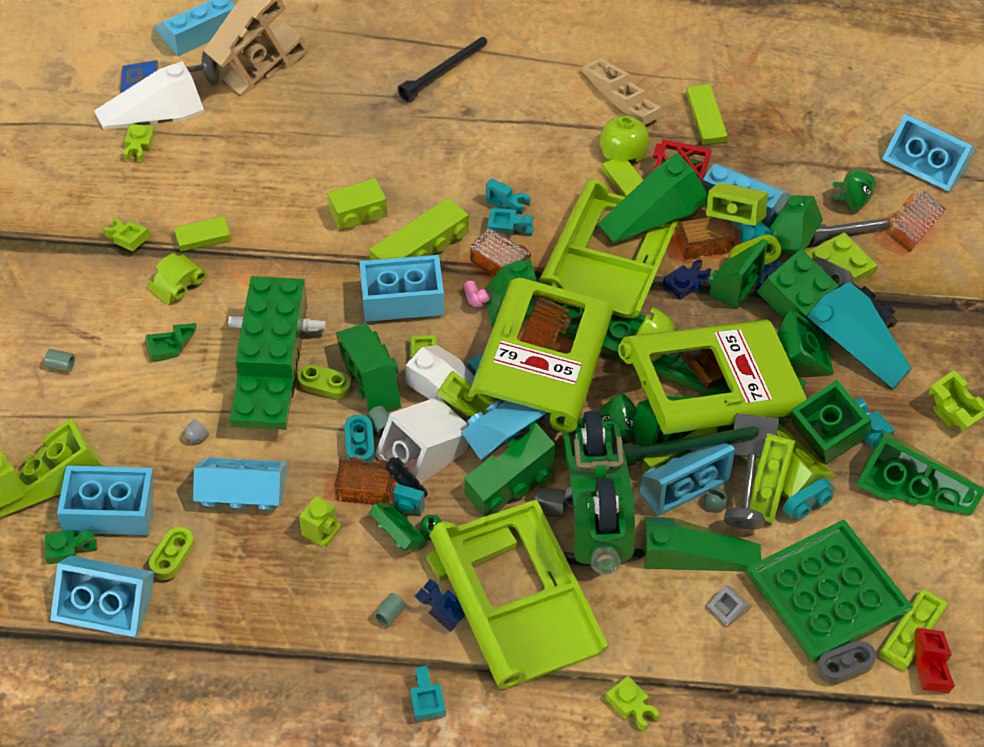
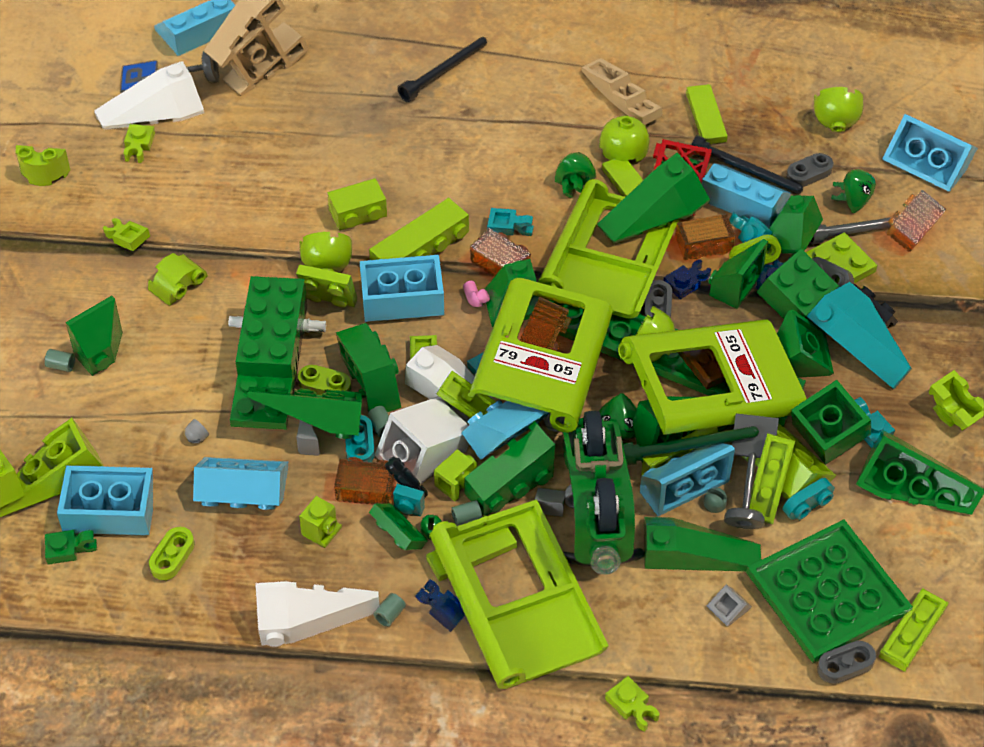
(44, 166): none -> lime cylinder
(96, 335): none -> green slope
(101, 595): medium azure slope -> none
(169, 345): green slope -> none
(202, 233): lime tile -> none
(295, 613): none -> white wedge
(307, 440): none -> light grey slope
(326, 252): none -> lime cylinder
(328, 286): none -> lime plate
(332, 411): none -> green wedge
(426, 698): teal plate -> none
(451, 473): none -> lime brick
(466, 512): none -> sand green hinge
(502, 196): teal plate -> none
(574, 172): none -> green piece
(662, 301): none -> dark grey plate
(737, 203): lime brick -> none
(748, 167): none -> black piece
(812, 169): none -> dark grey plate
(838, 108): none -> lime cylinder
(931, 658): red slope -> none

